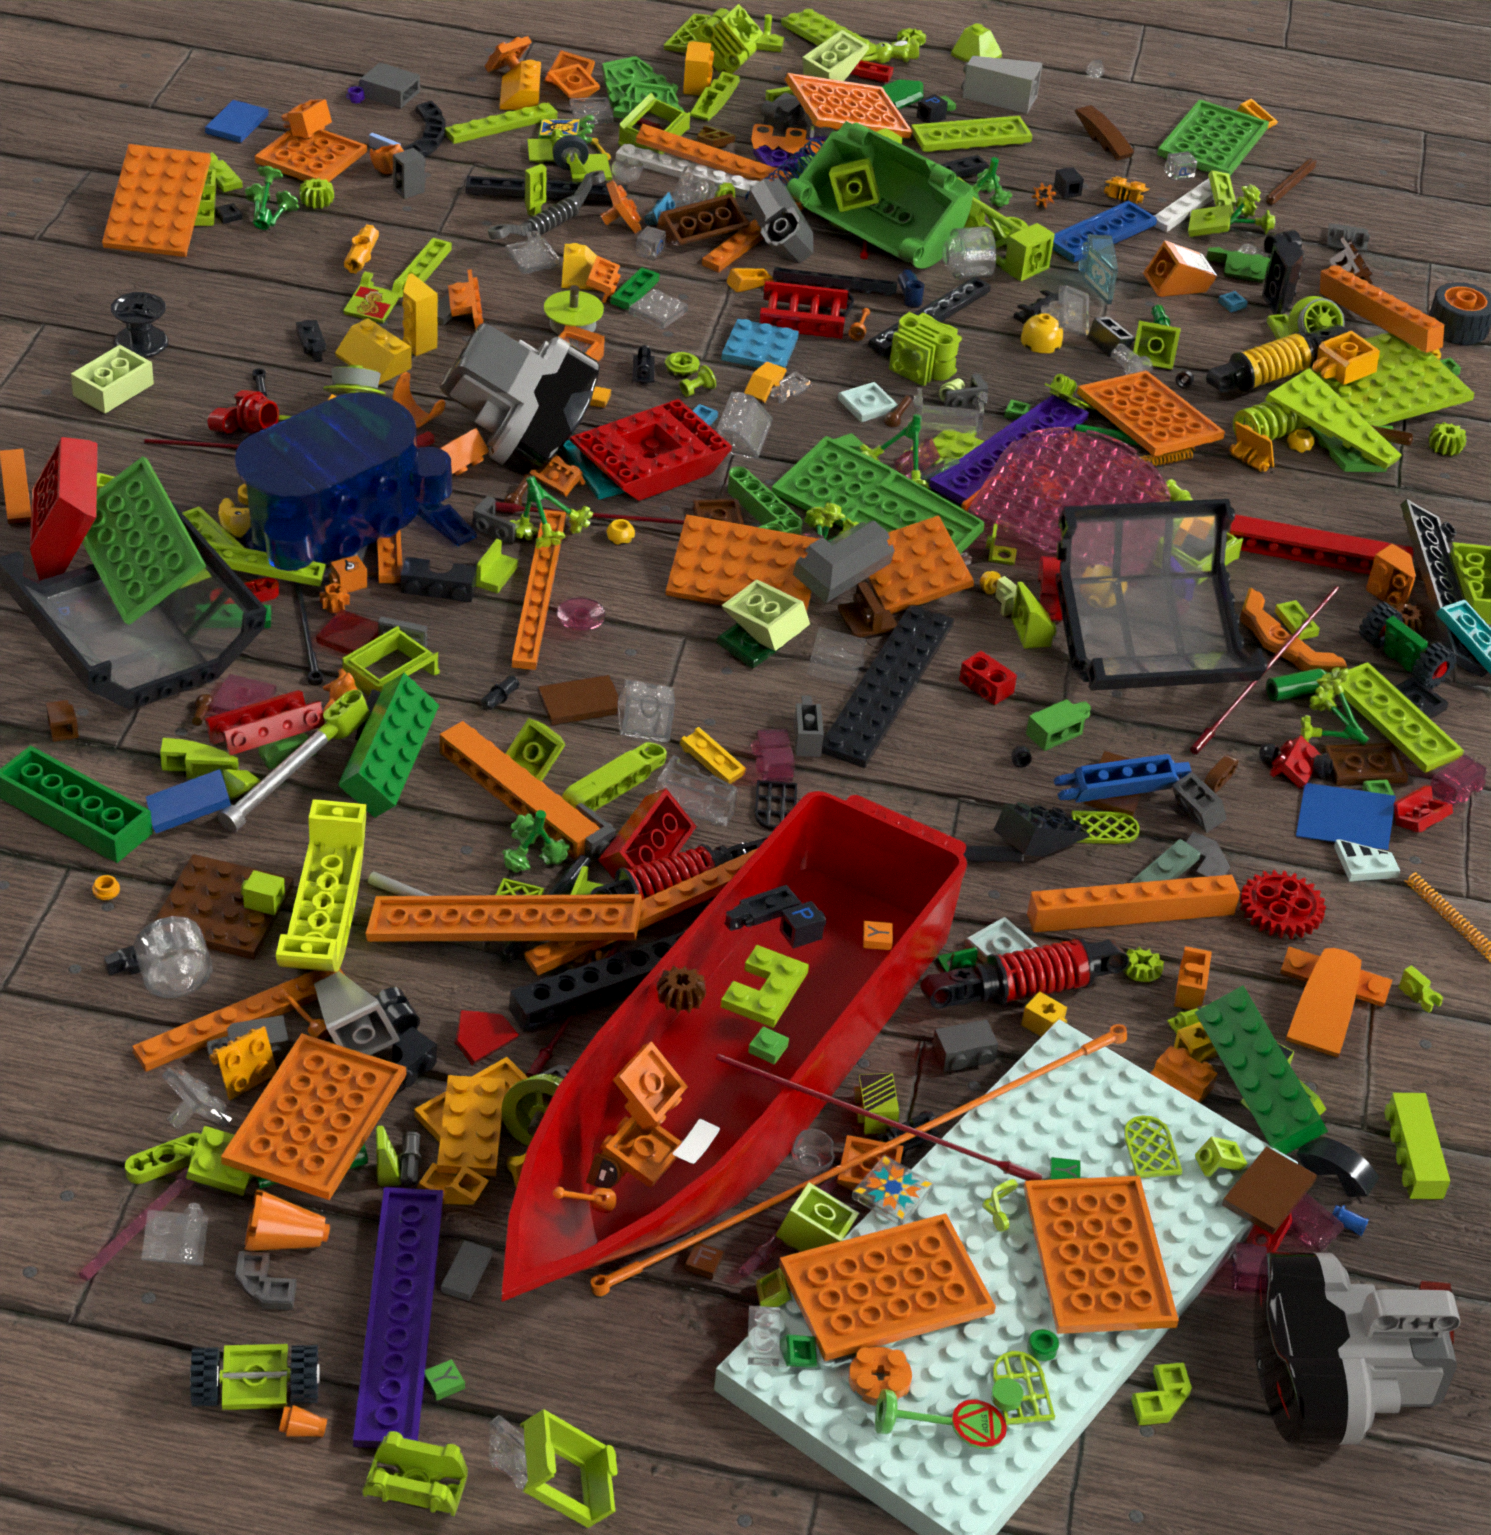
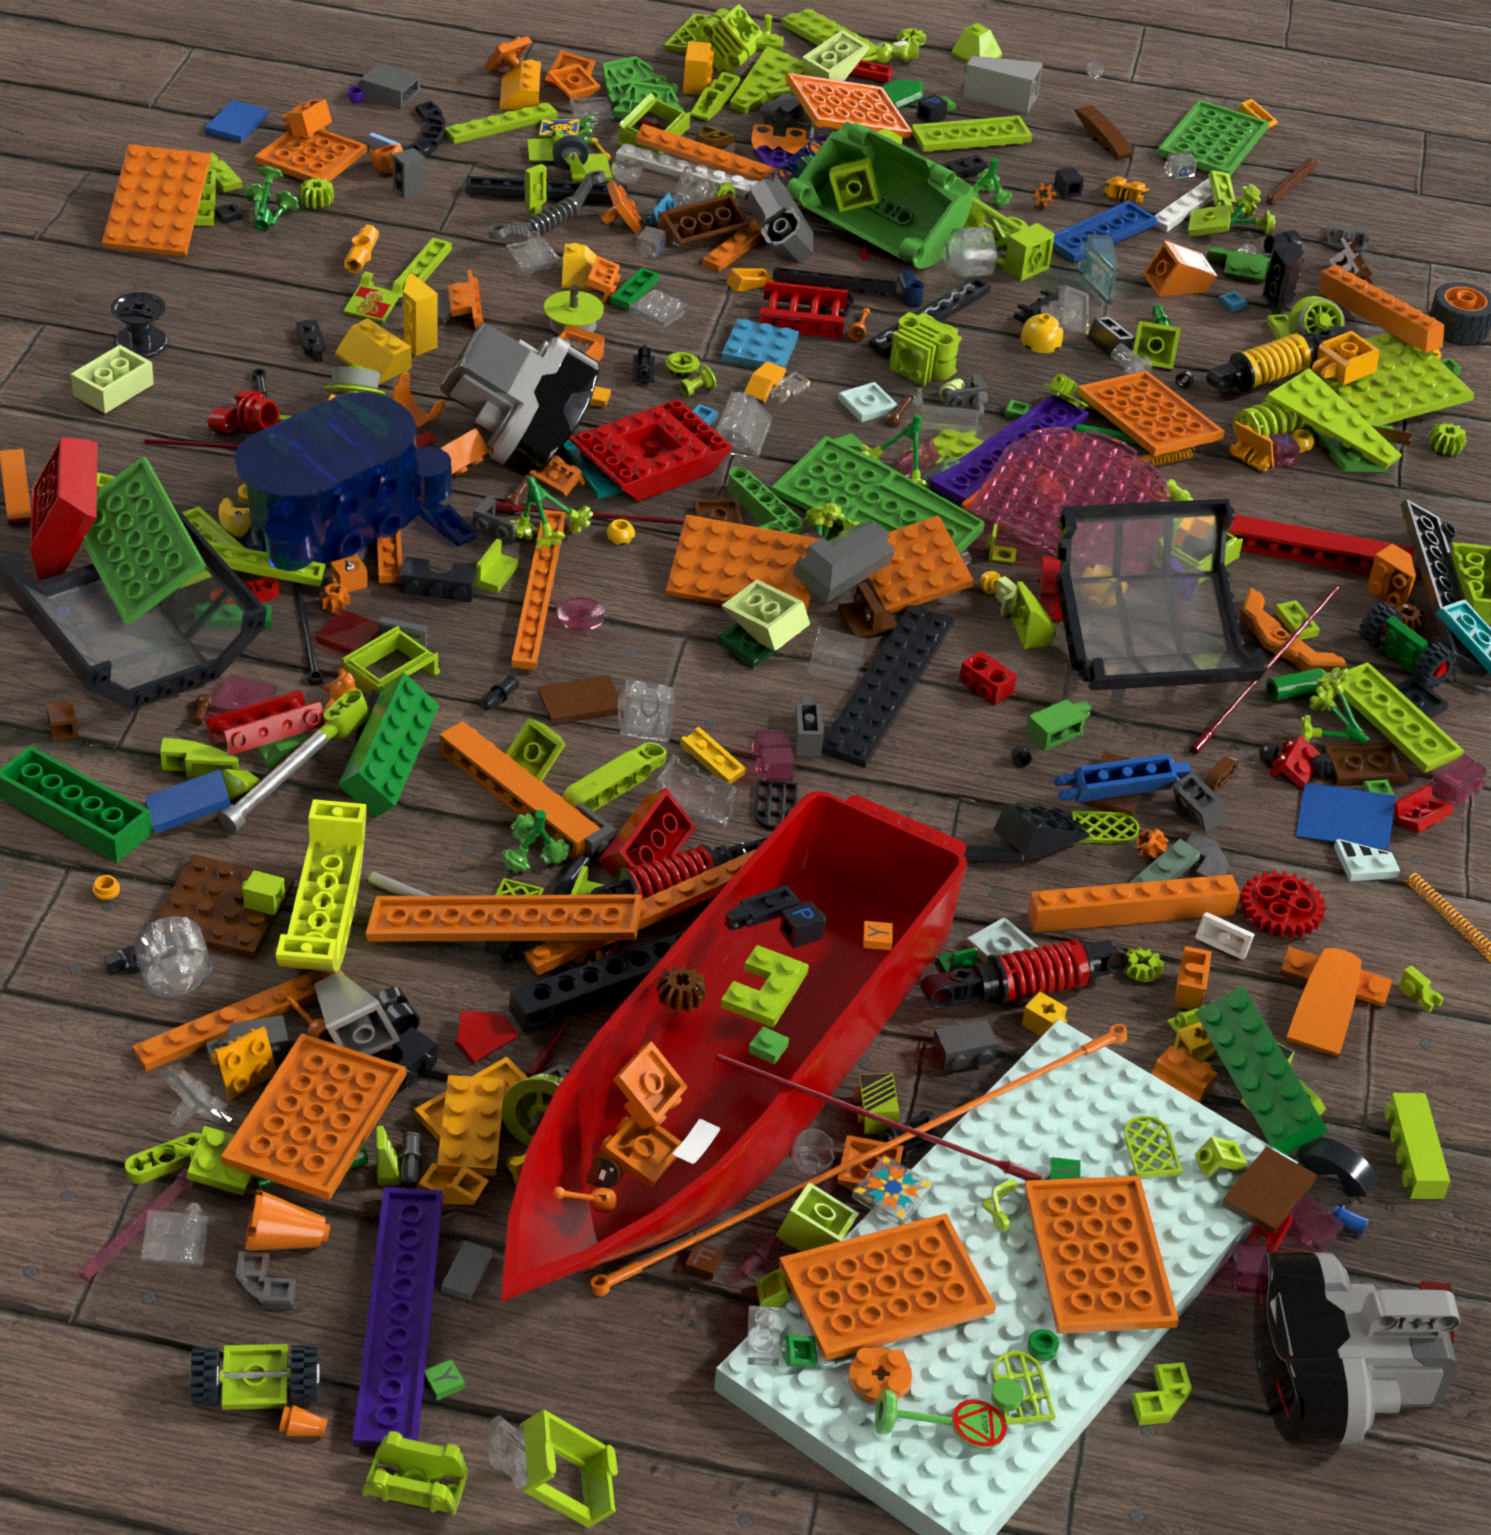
(765, 75): none -> lime wing
(1151, 844): none -> orange gear
(1224, 936): none -> white tile
(1284, 450): none -> clear pink brick

